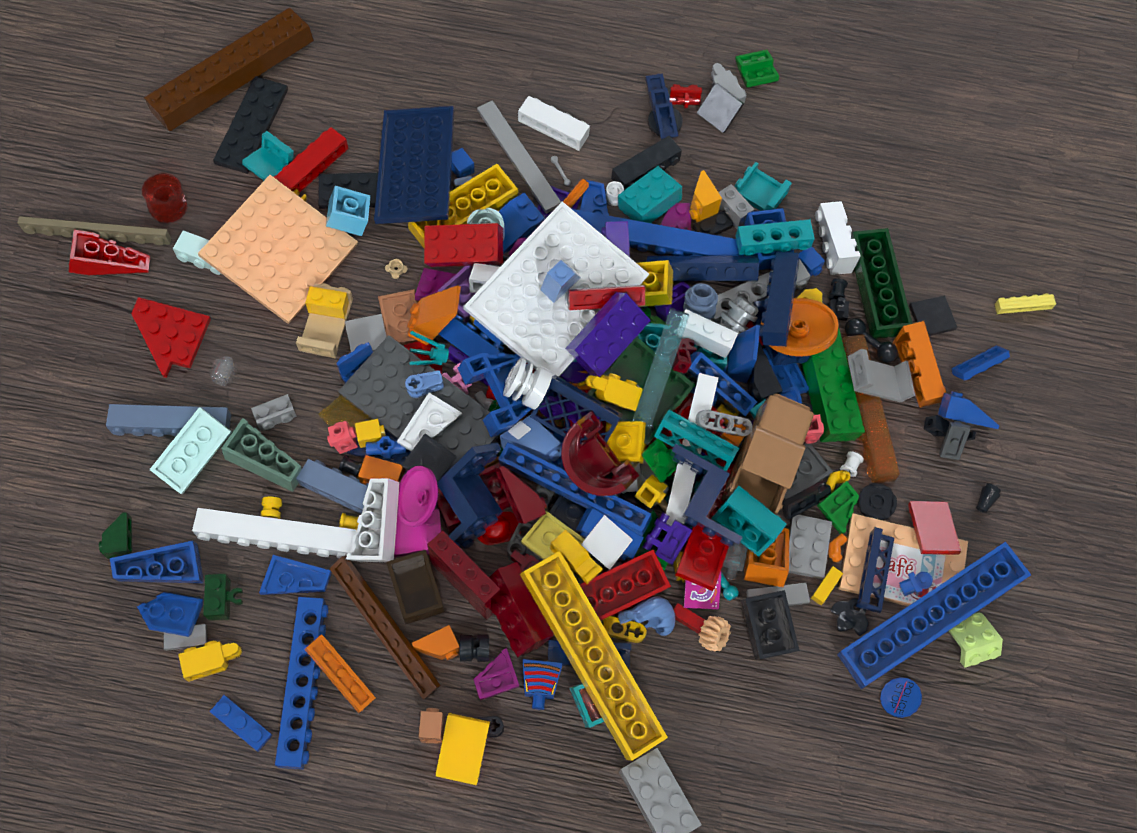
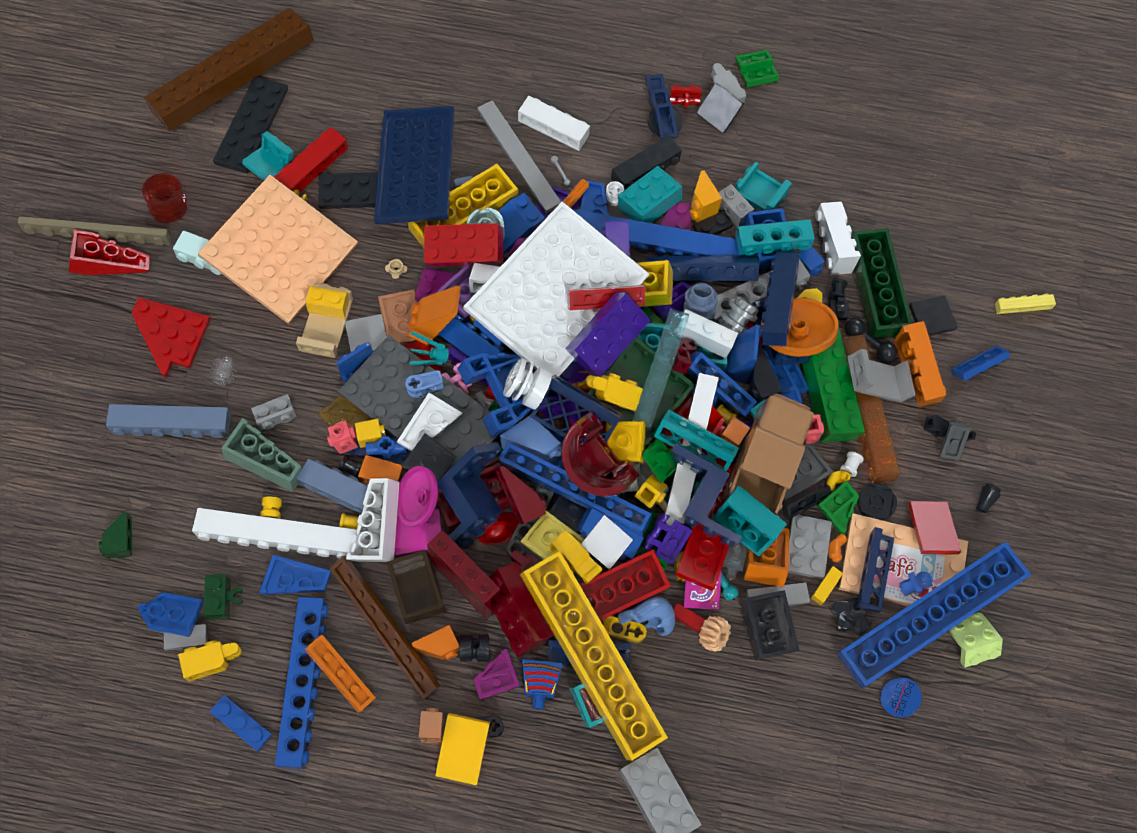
(165, 564): blue wedge -> none
(190, 450): light aqua plate -> none
(348, 210): medium azure brick -> none
(462, 164): blue brick -> none
(519, 430): white sticker -> none
(559, 281): medium blue slope -> none
(729, 430): light grey beam -> none
(961, 409): blue slope -> none

